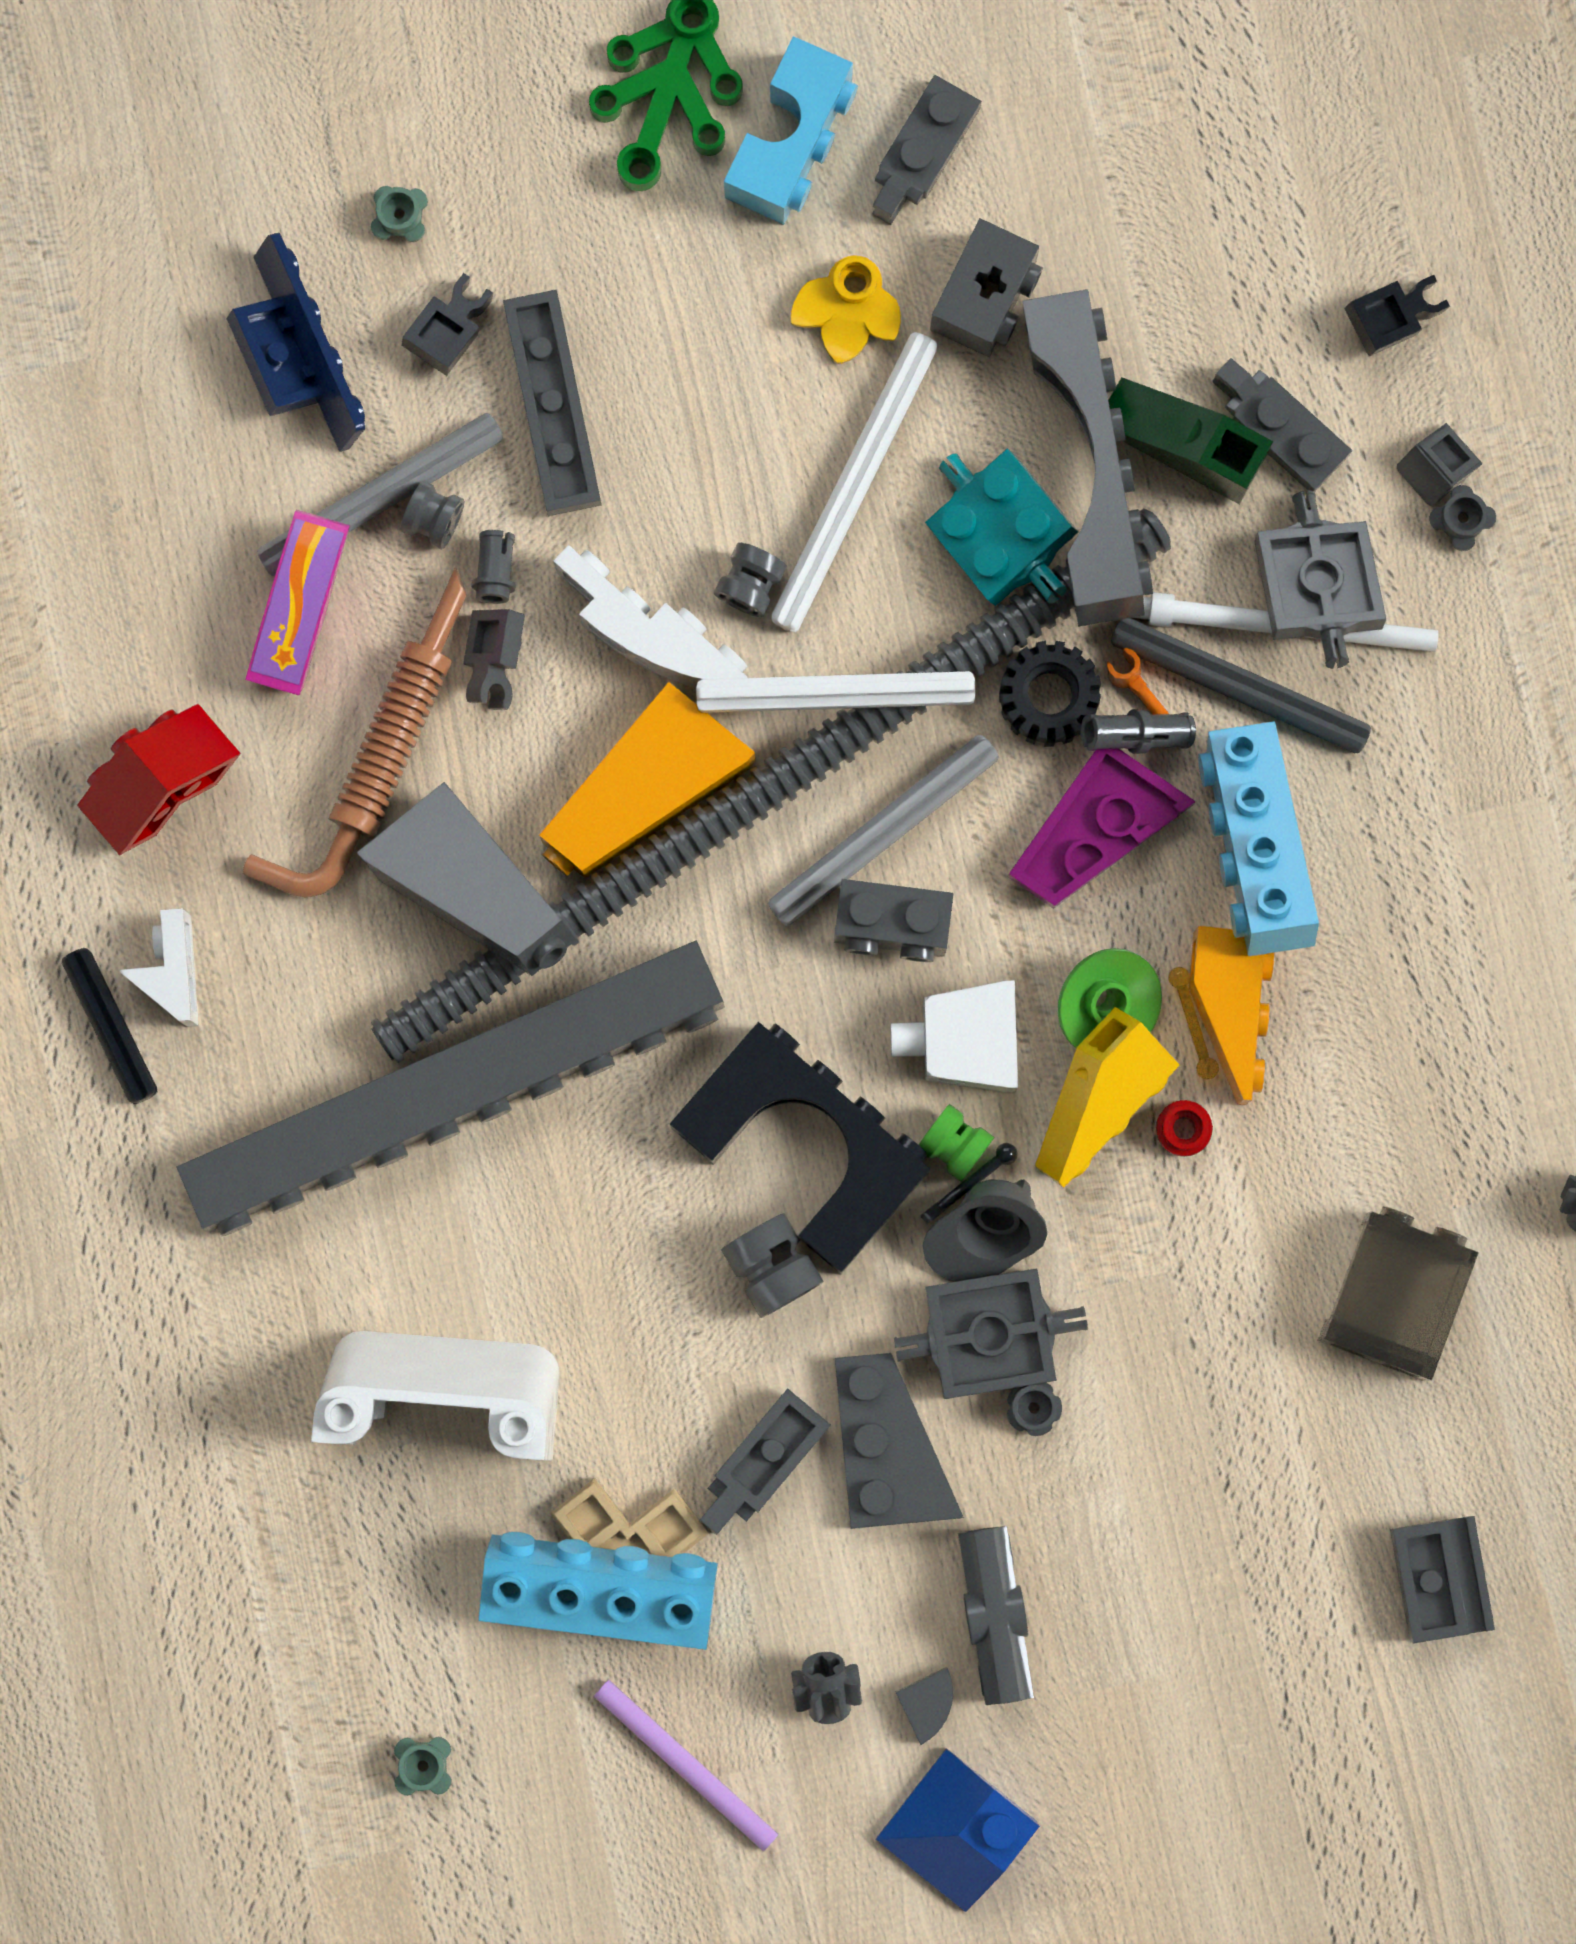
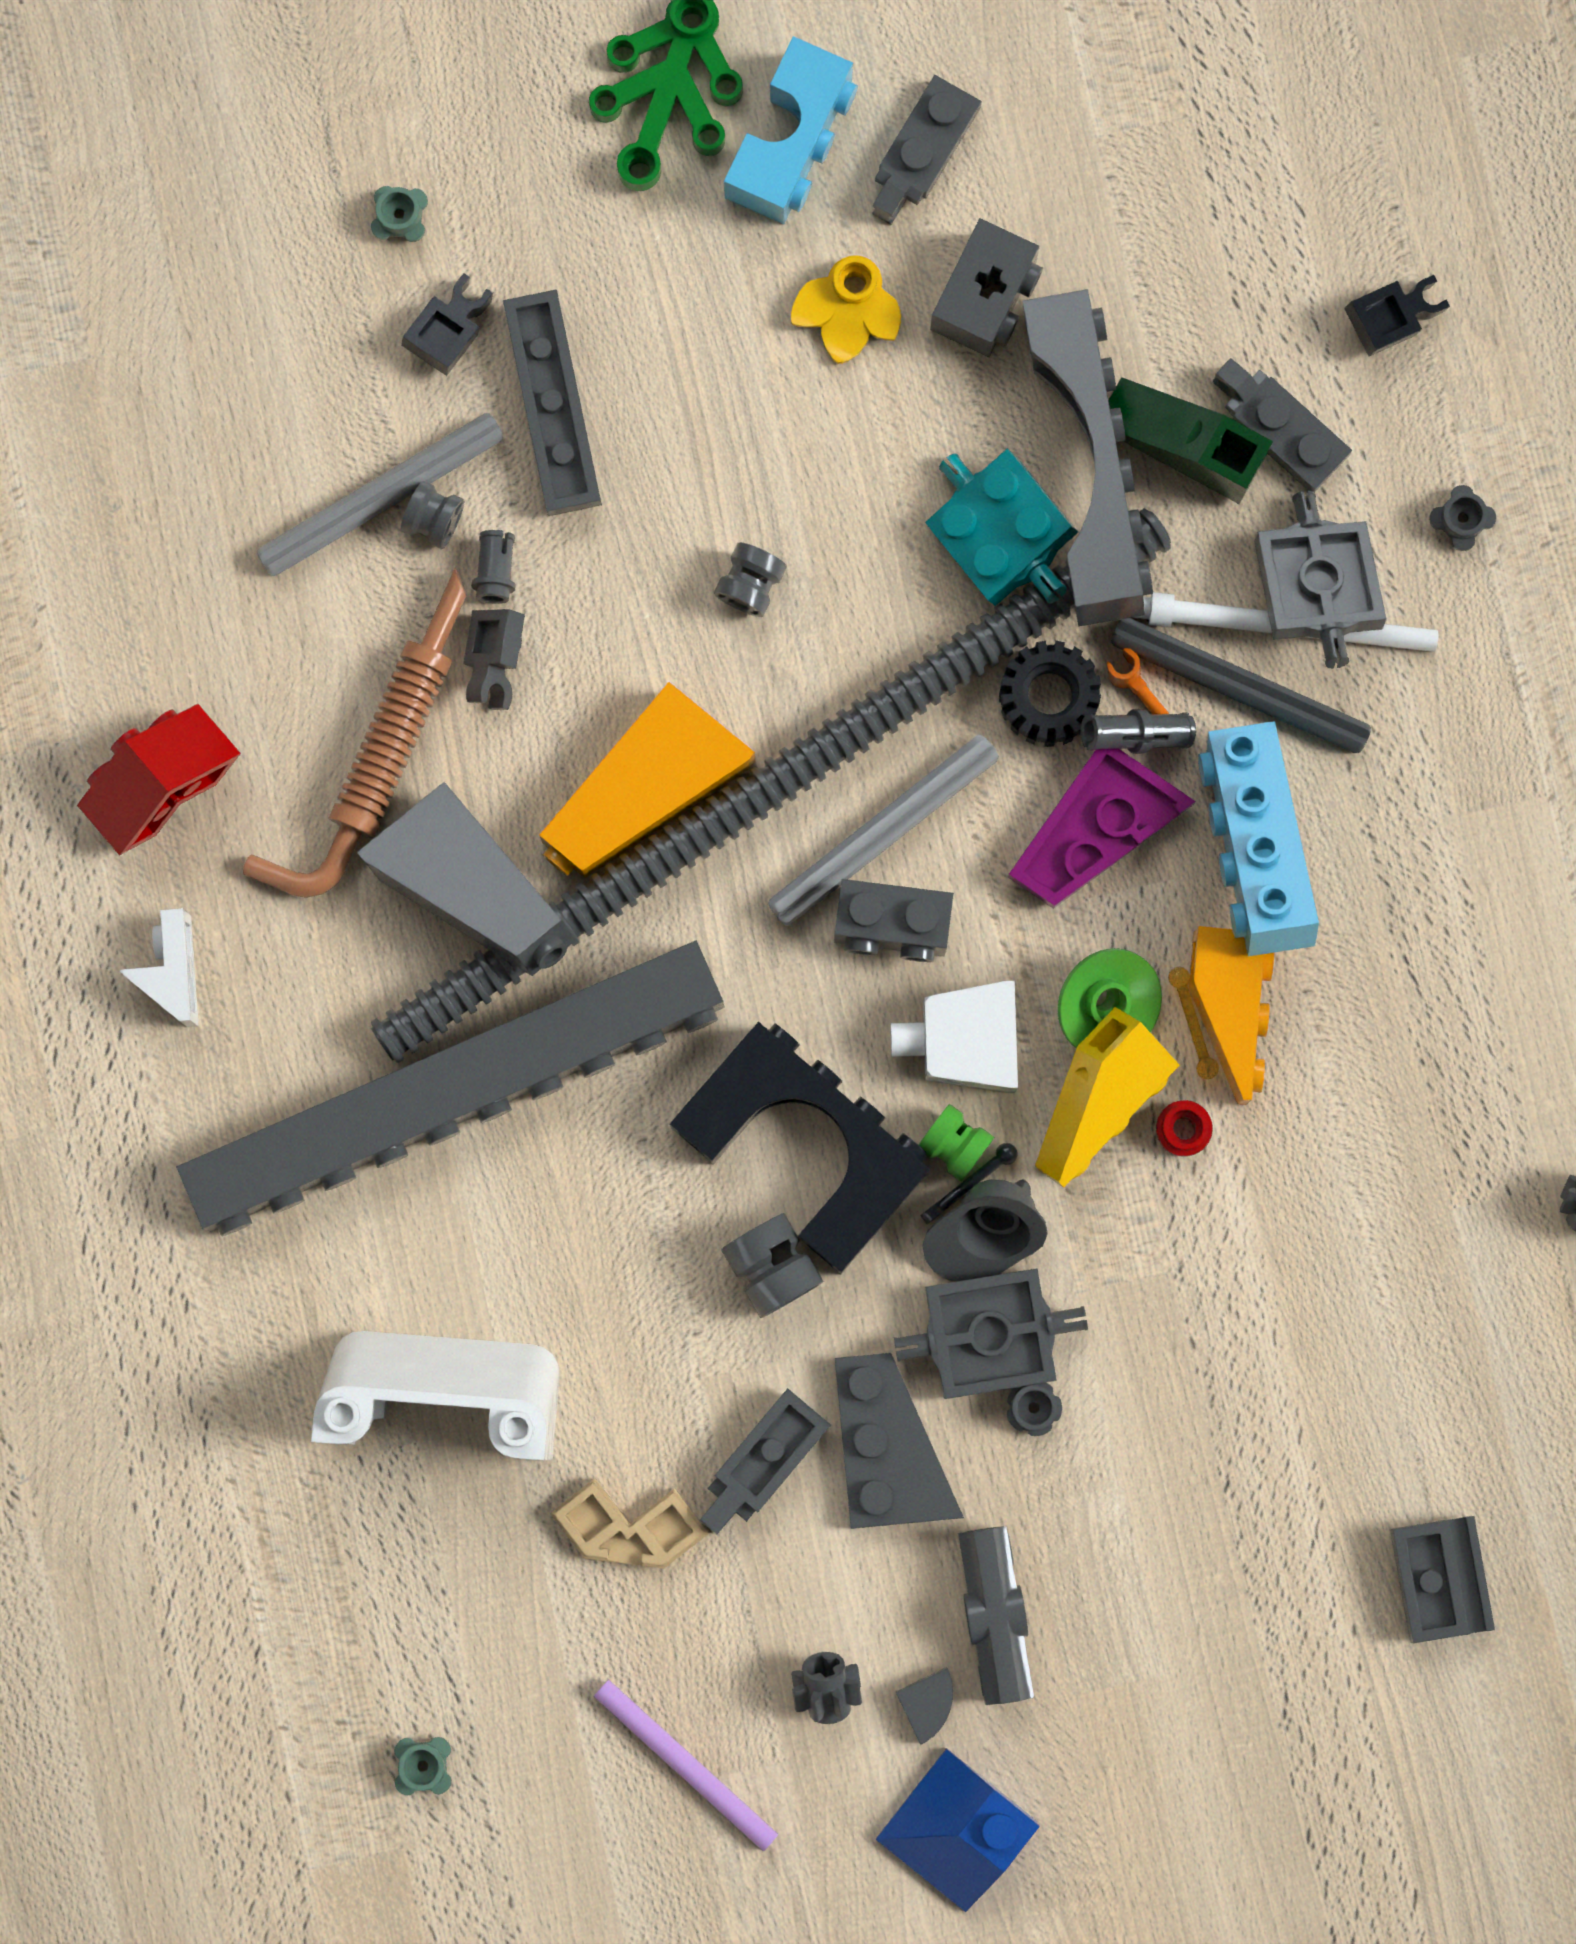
(109, 1025): black axle -> none
(290, 350): dark blue bracket -> none
(297, 602): slope -> none
(598, 1590): medium azure brick -> none
(665, 644): white slope -> none
(835, 692): white axle -> none
(854, 482): white axle -> none
(1400, 1294): clear smoke panel -> none
(1438, 464): dark grey slope -> none

